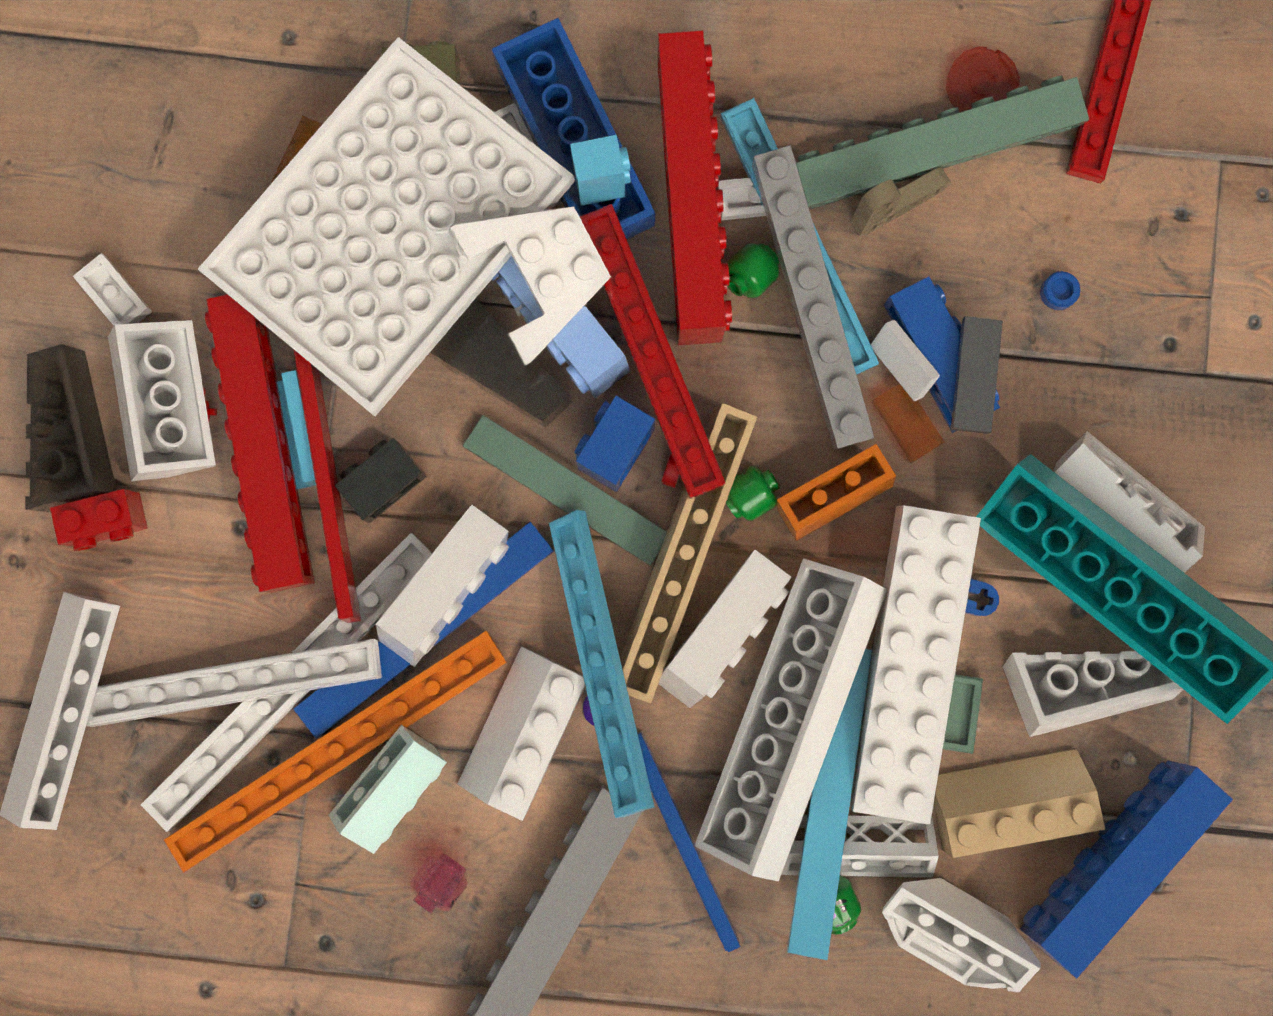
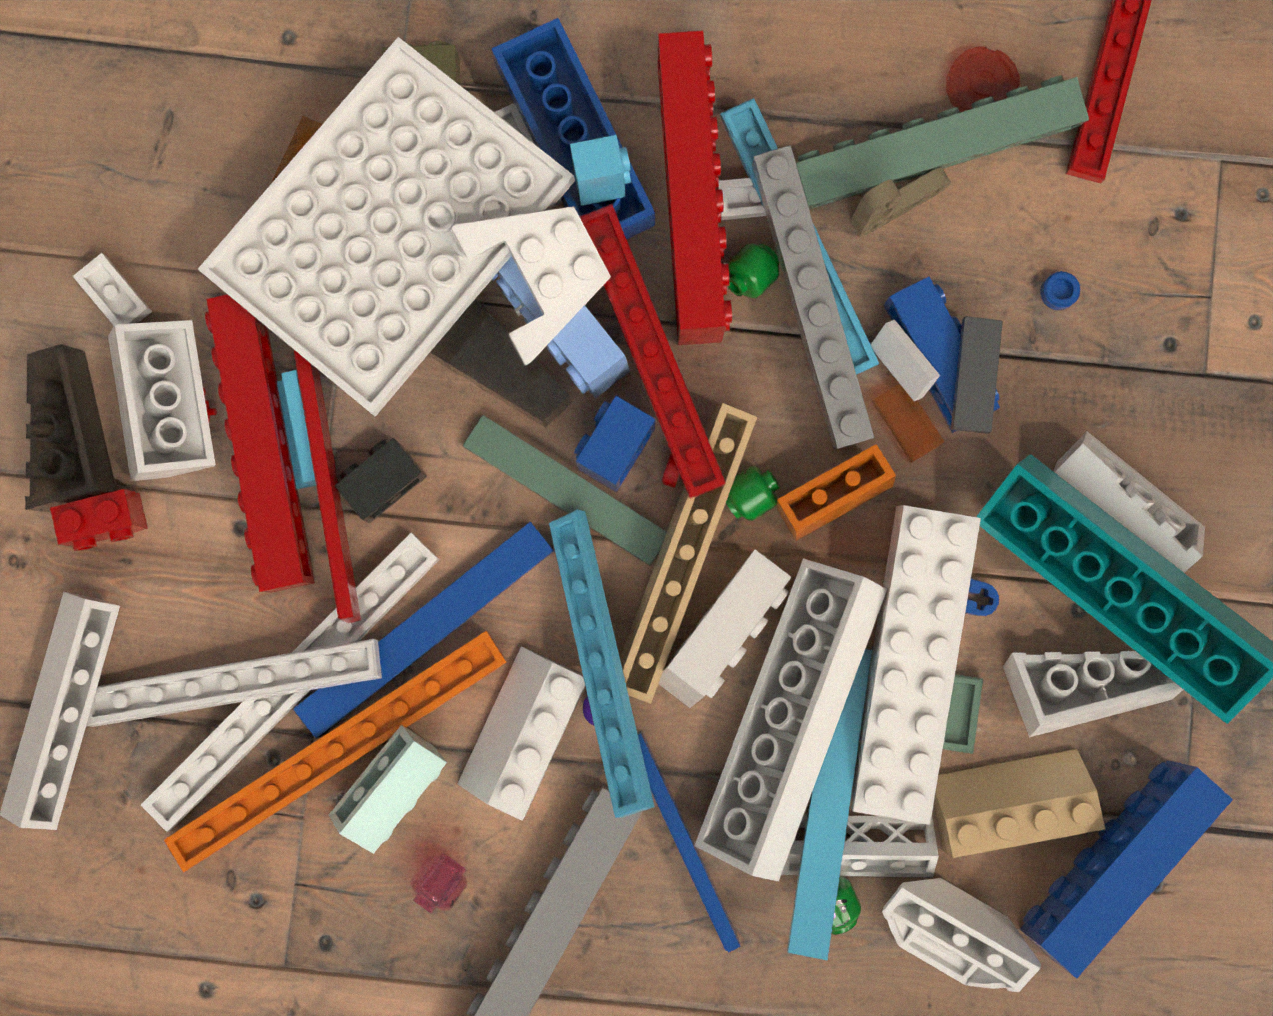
(441, 585): white wedge -> none

